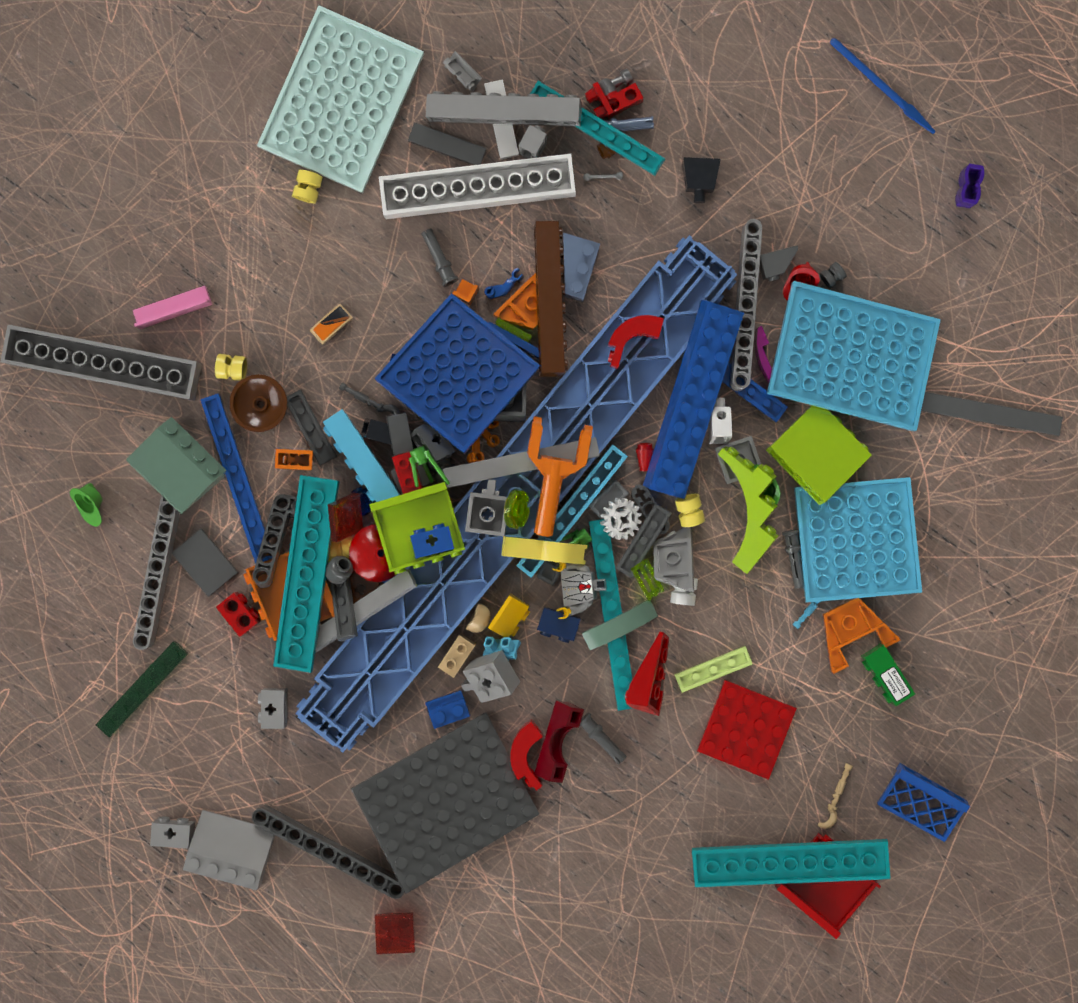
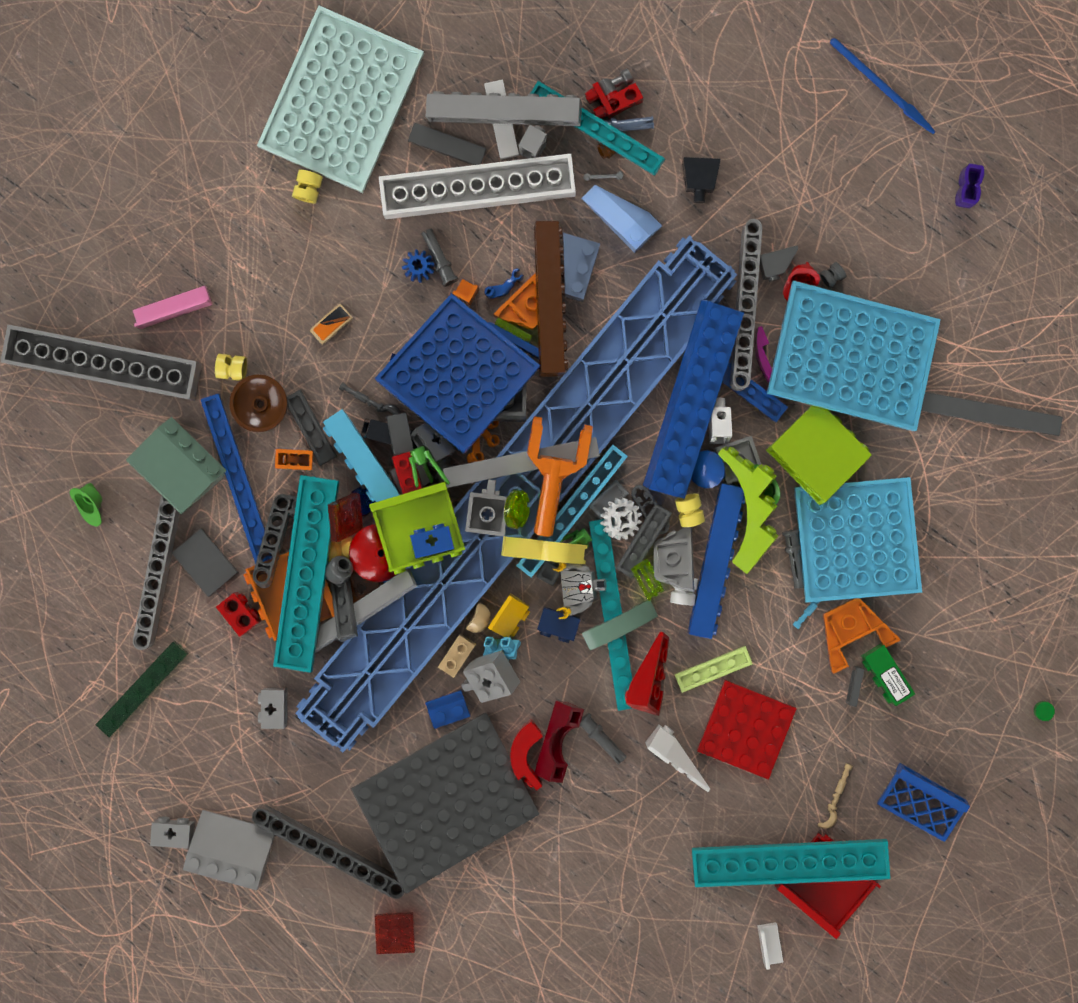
(424, 262): none -> blue gear
(463, 71): light grey hinge -> none
(625, 219): none -> light blue wedge
(637, 326): red arch -> none
(644, 453): red cone -> none
(667, 748): none -> white wedge
(708, 469): none -> blue dish
(716, 561): none -> blue brick
(770, 944): none -> white panel
(854, 686): none -> dark grey tile
(1044, 711): none -> green tile

